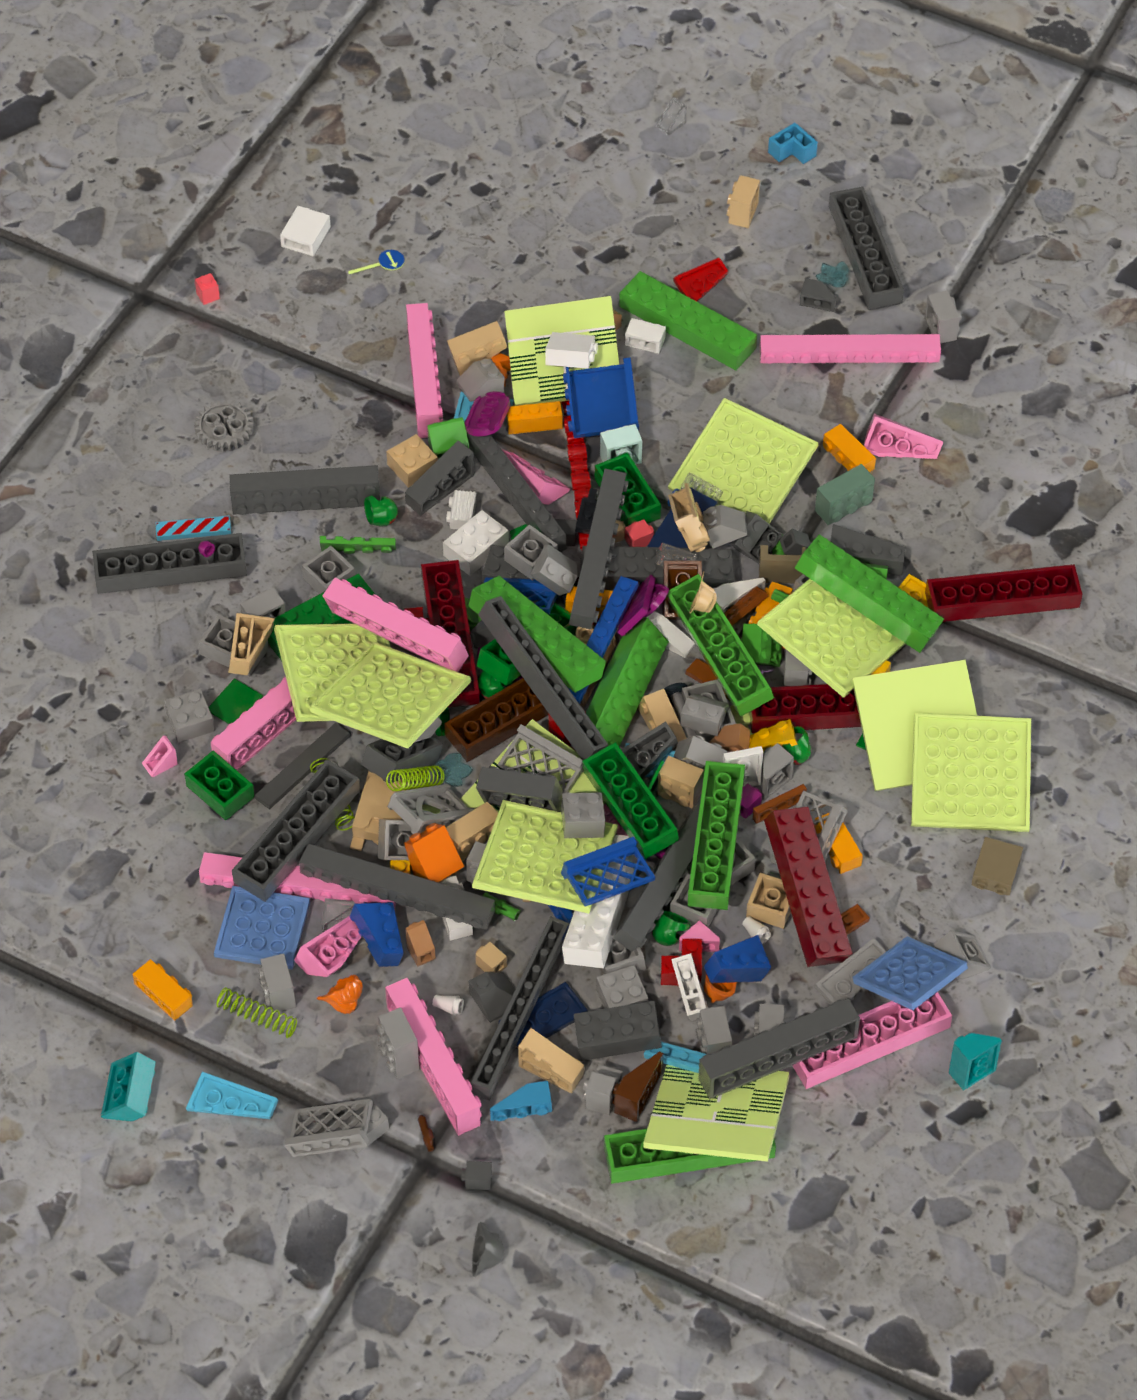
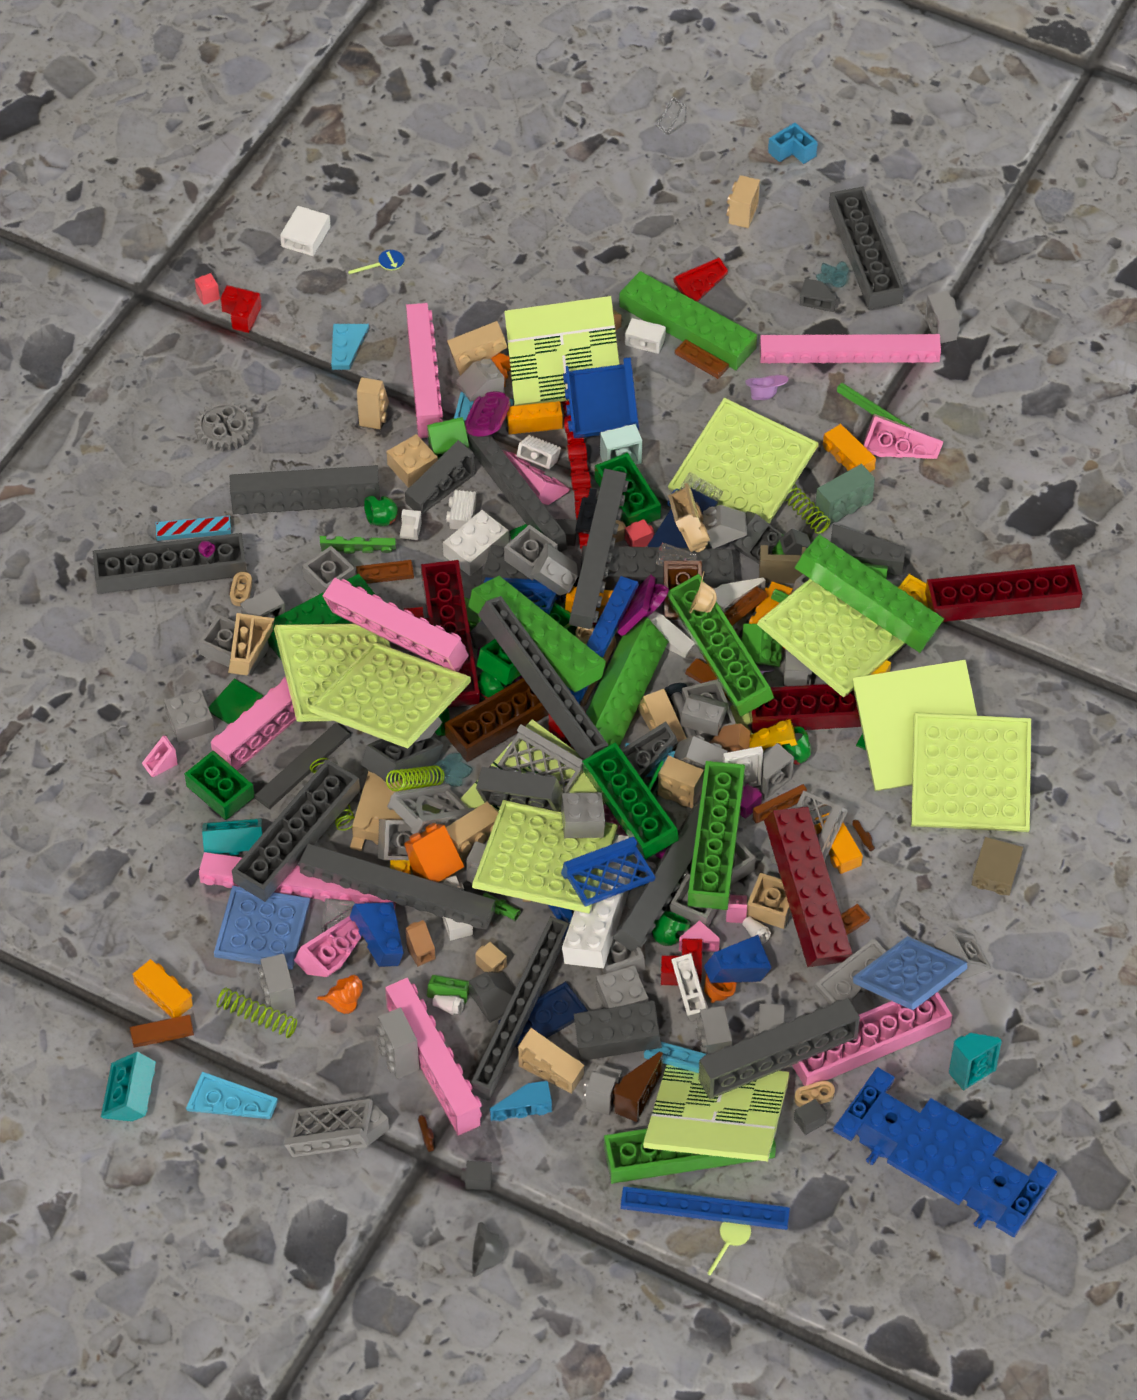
(161, 1031): none -> dark orange tile
(231, 836): none -> teal slope
(240, 590): none -> tan plate
(242, 306): none -> red brick
(346, 344): none -> medium azure wing
(372, 403): none -> tan wedge
(386, 571): none -> dark orange tile
(410, 524): none -> white panel
(448, 987): none -> bright green slope
(538, 452): none -> white brick
(570, 350): white brick -> none
(701, 359): none -> dark orange tile
(705, 1208): none -> blue plate
(734, 1235): none -> yellowish green piece
(736, 909): none -> bright pink slope
(765, 387): none -> lavender piece
(810, 1116): none -> dark grey brick
(814, 520): none -> lime piece
(814, 1091): none -> tan plate
(865, 836): none -> reddish brown piece
(866, 404): none -> bright green axle
(944, 1154): none -> blue piece

